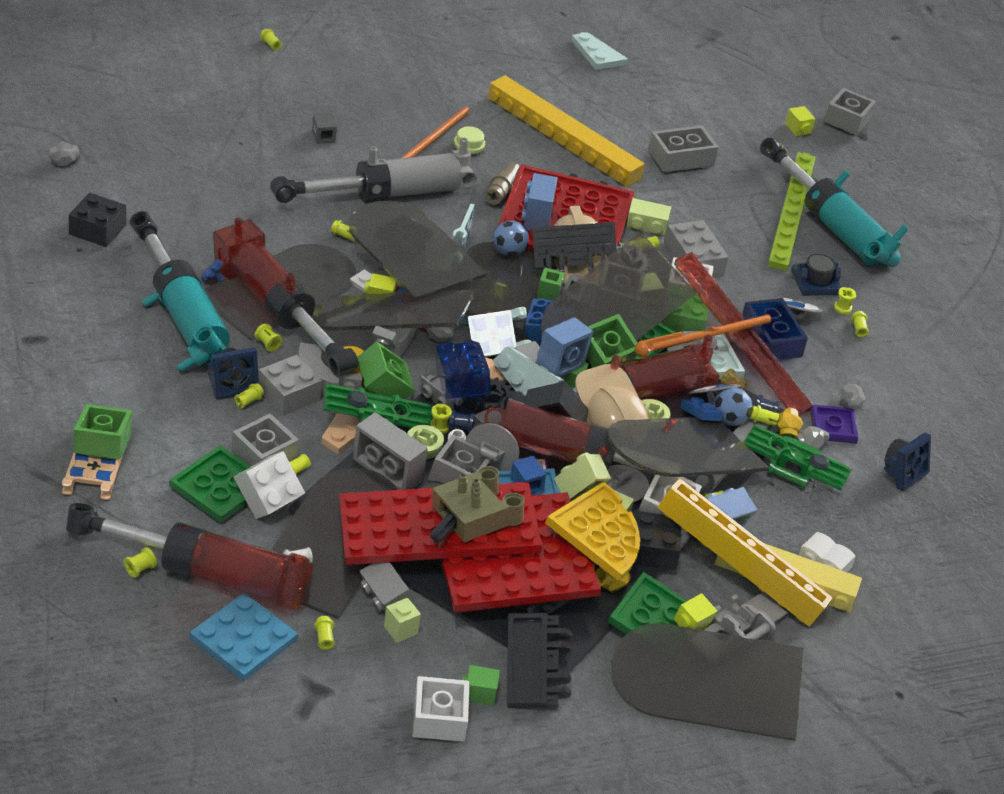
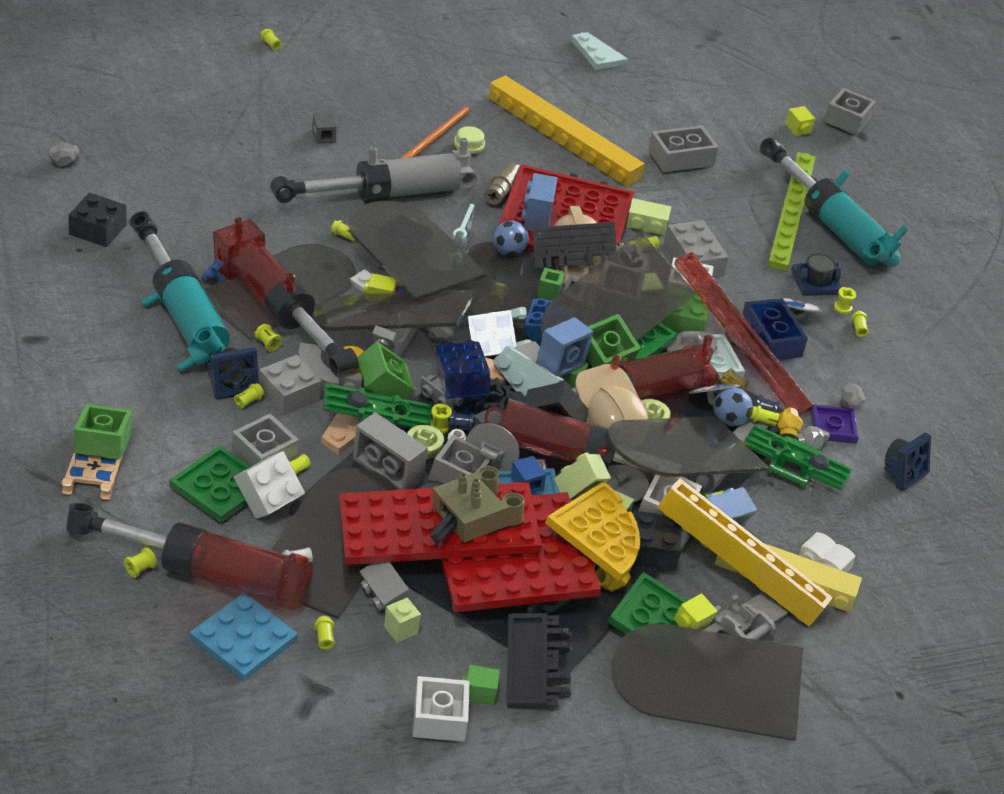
(643, 347): orange bar -> none
(701, 410): blue plate -> none

